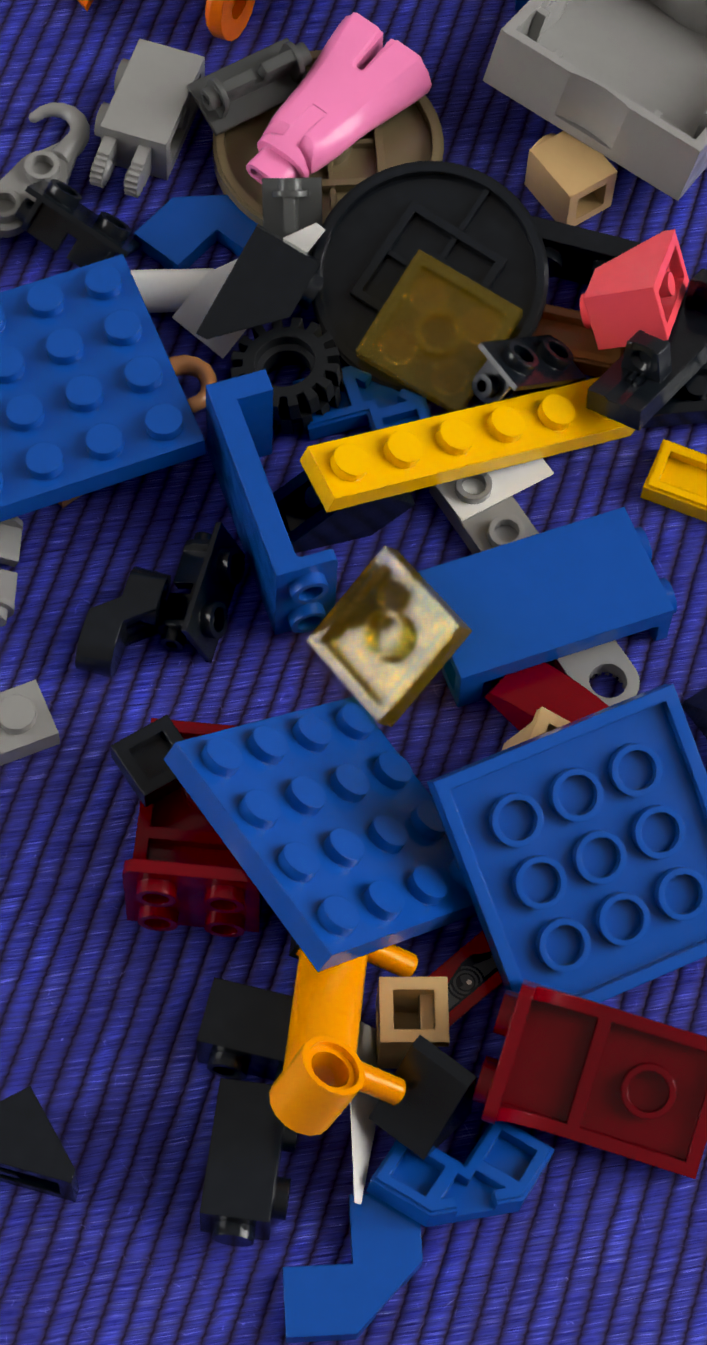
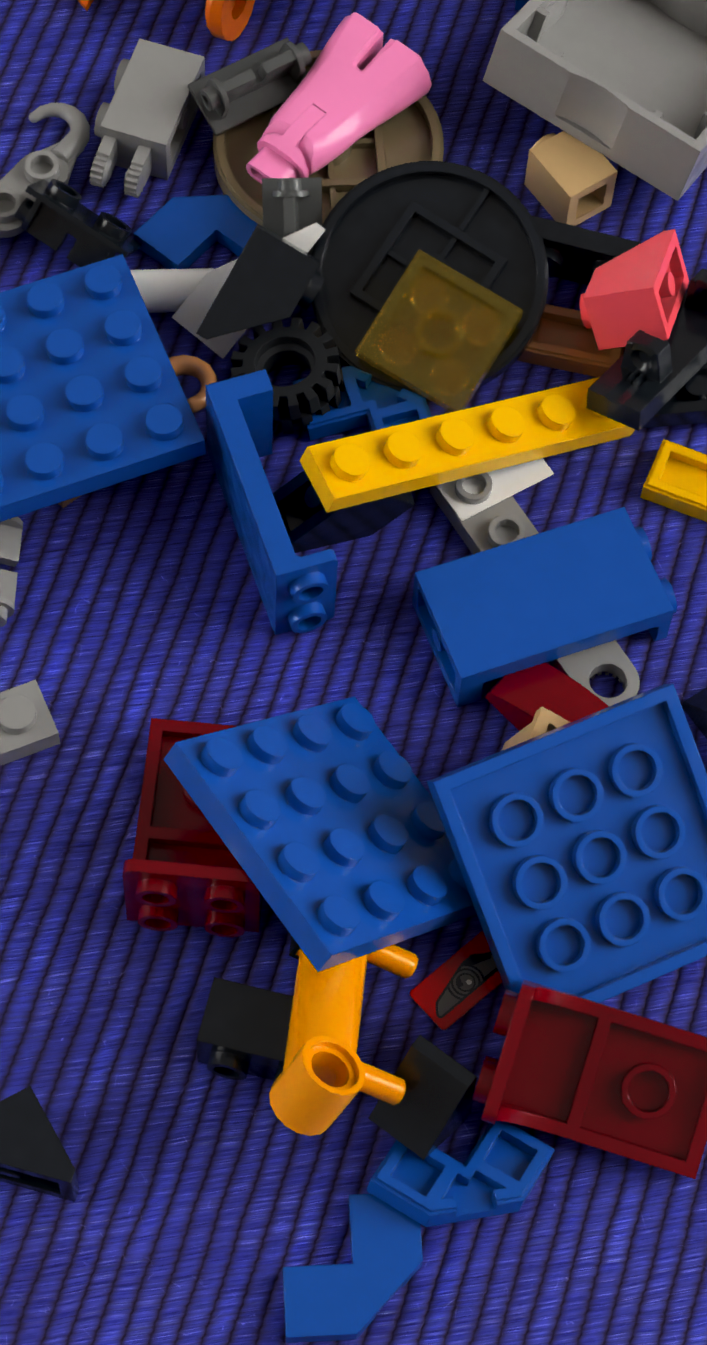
(122, 621): black piece -> none
(142, 761): black plate -> none
(212, 570): black hinge -> none
(243, 1166): black brick -> none
(360, 1109): white sticker -> none
(388, 636): clear yellow plate -> none
(405, 1011): tan brick -> none
(524, 367): black hinge -> none

